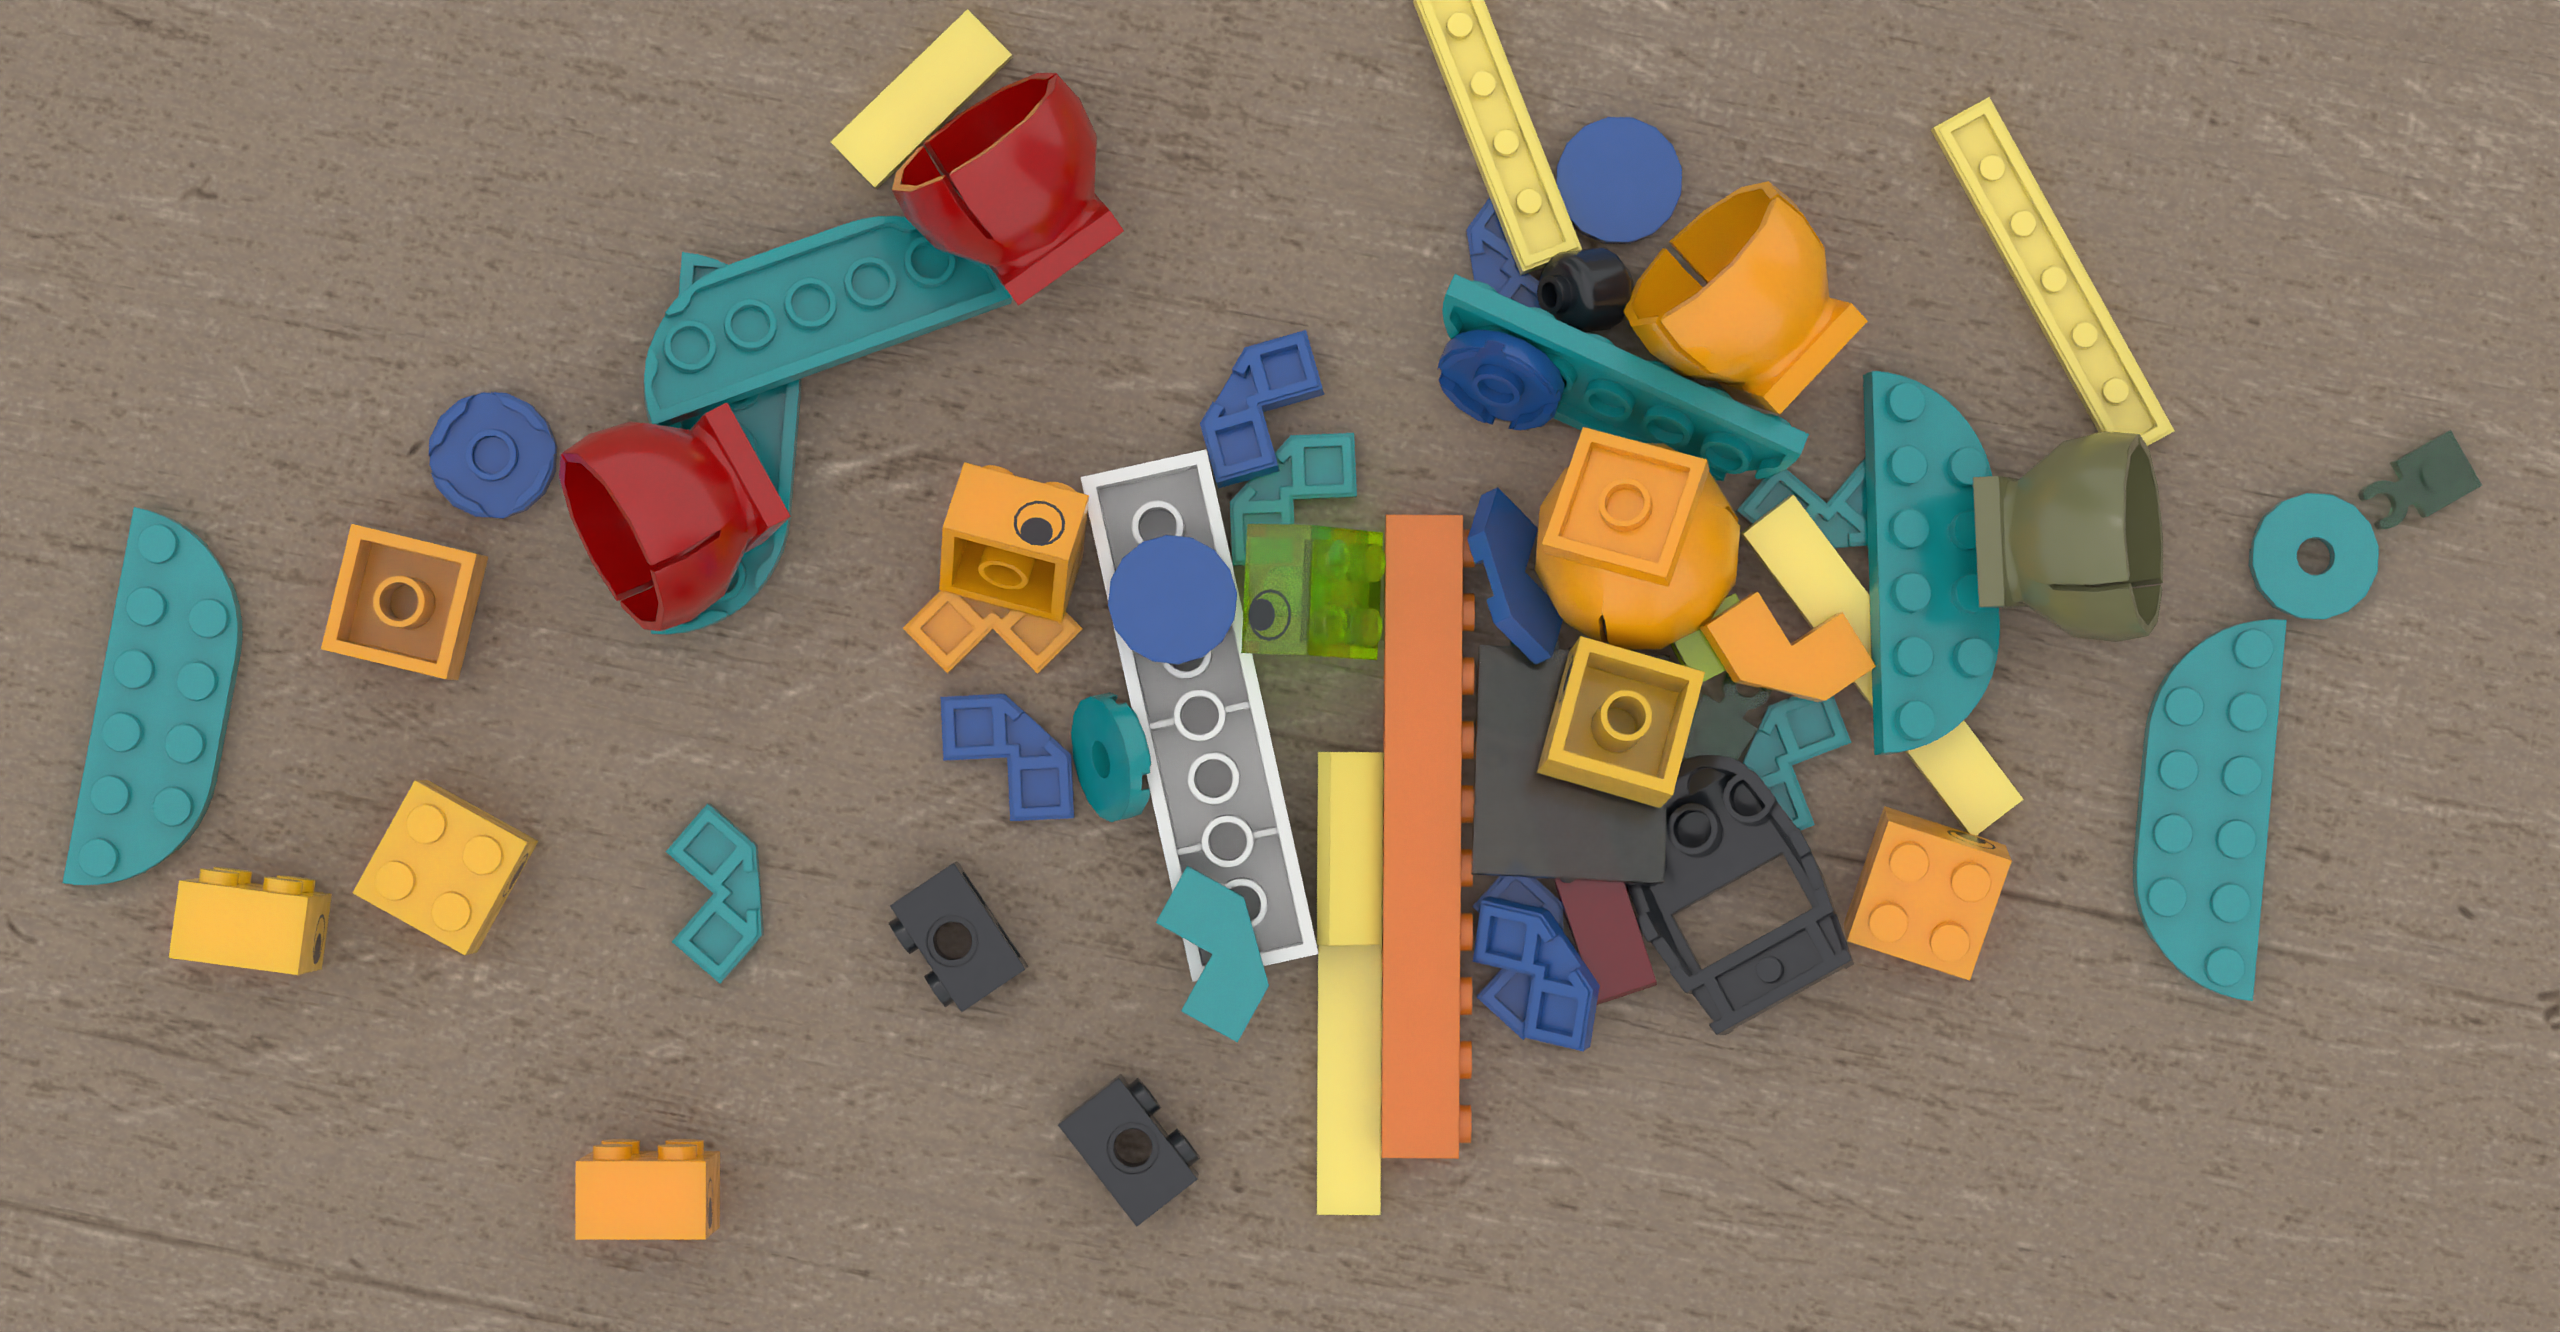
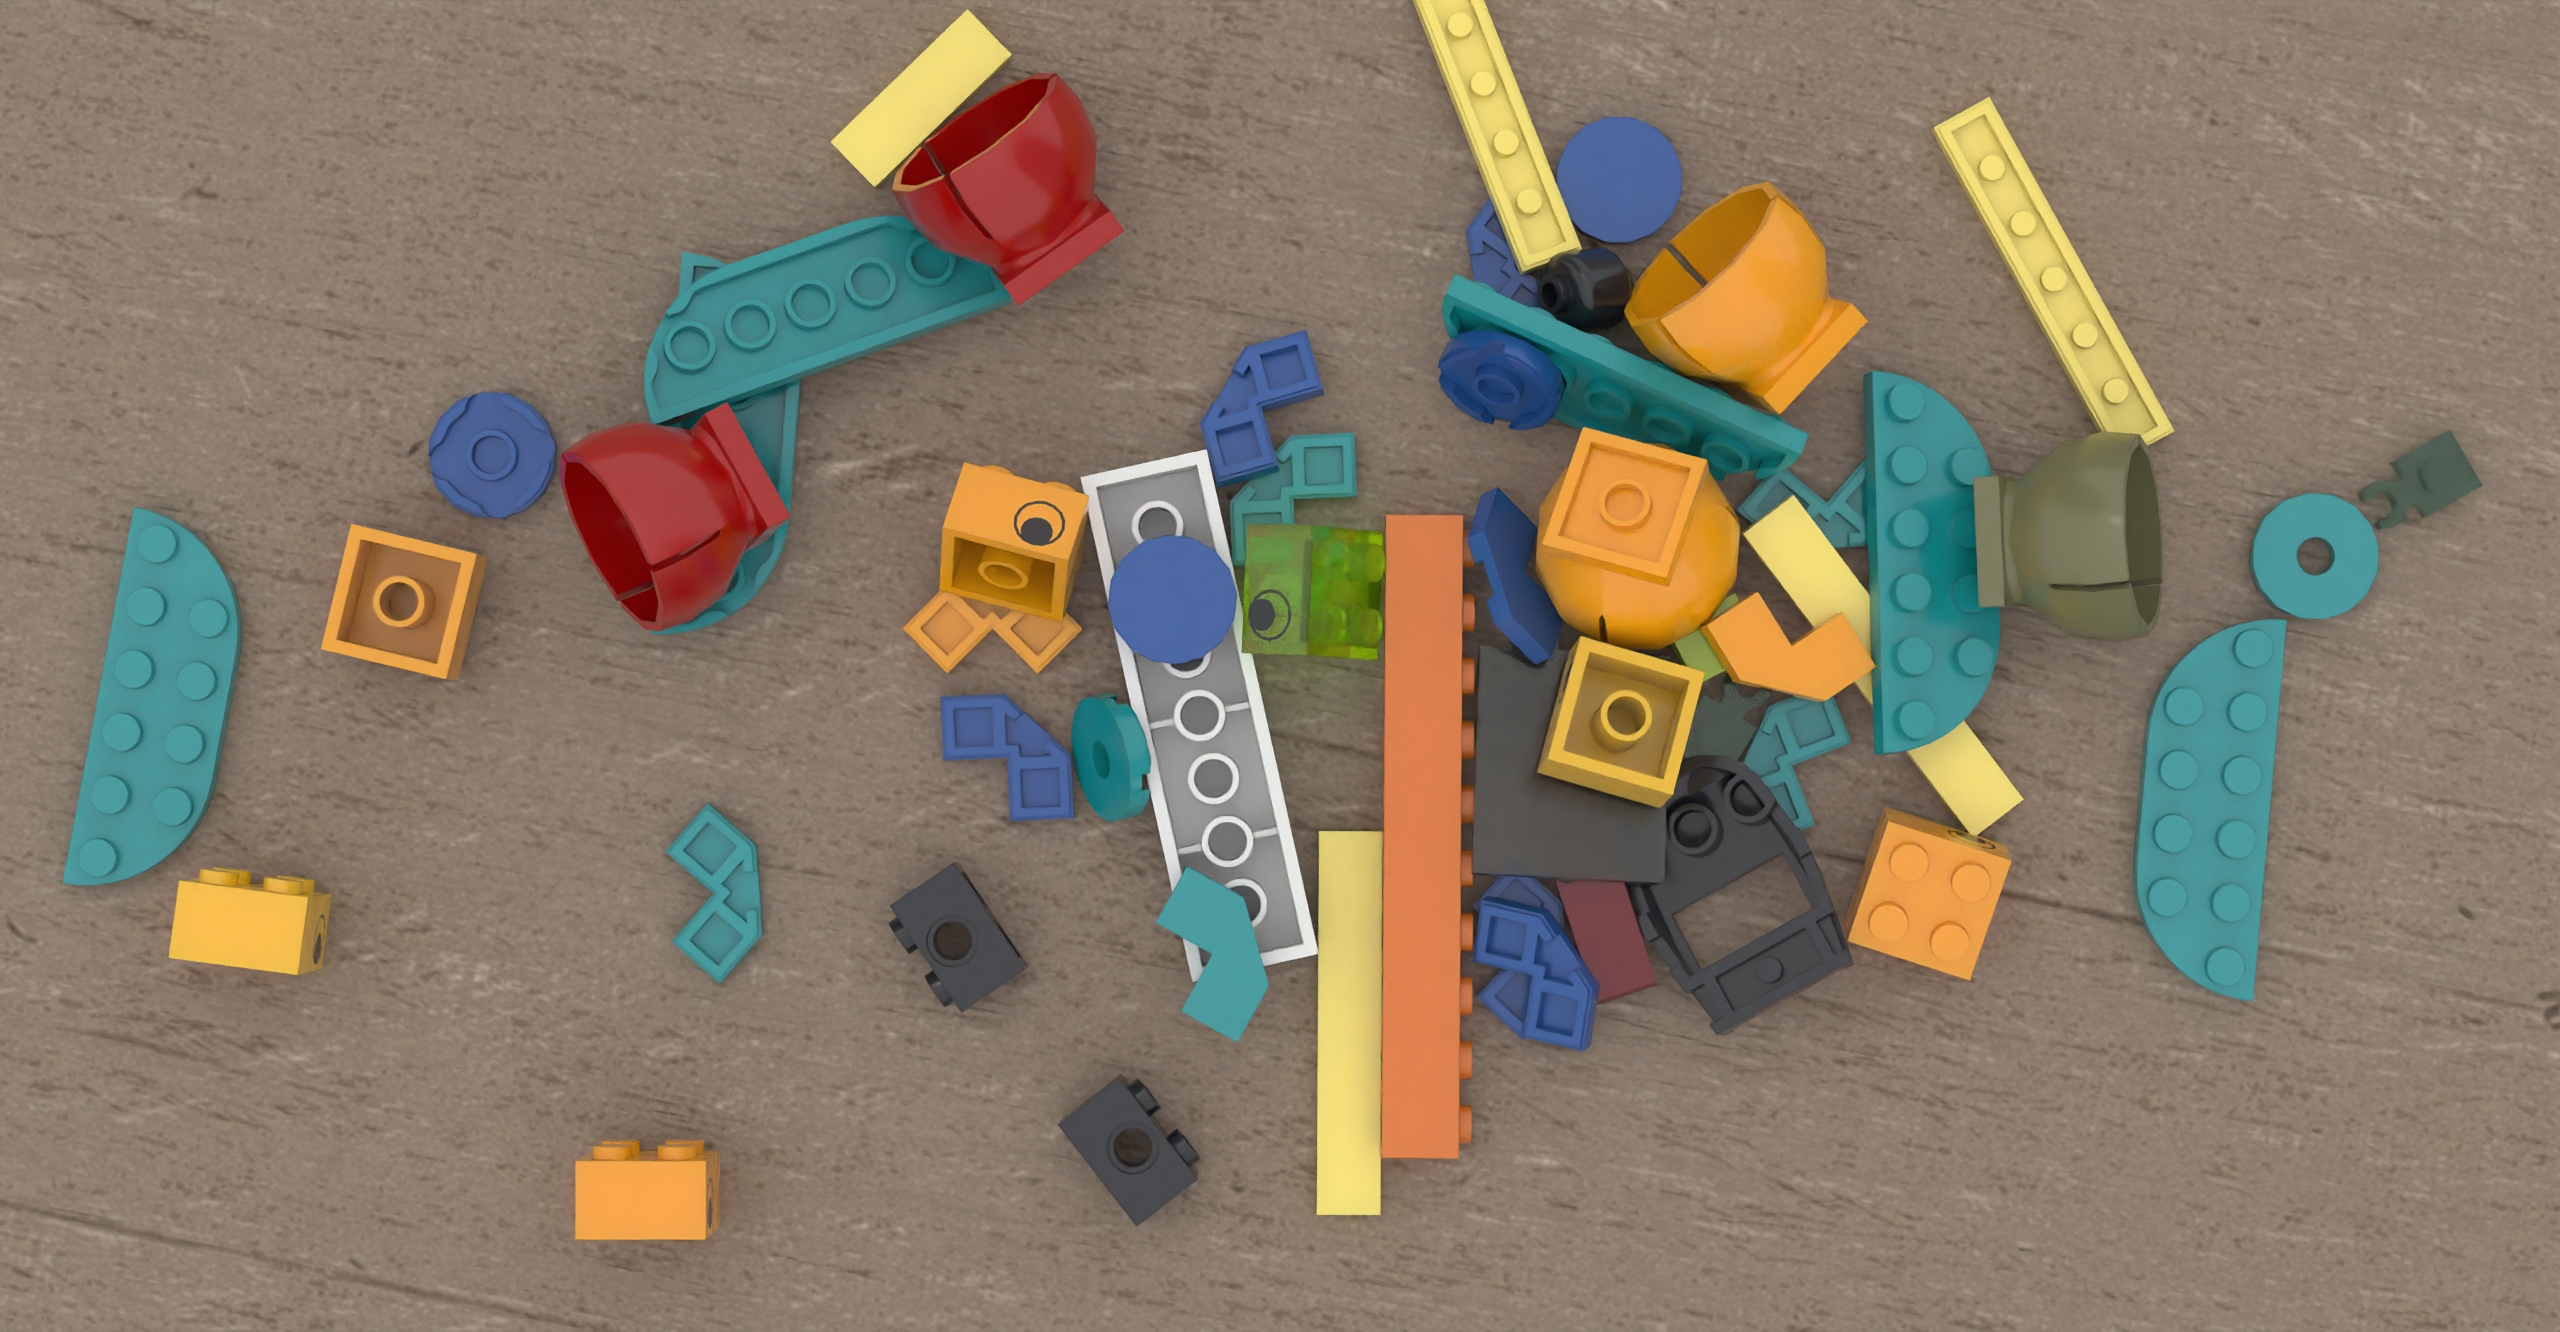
(445, 867): yellow brick -> none
(1350, 848): light yellow tile -> none

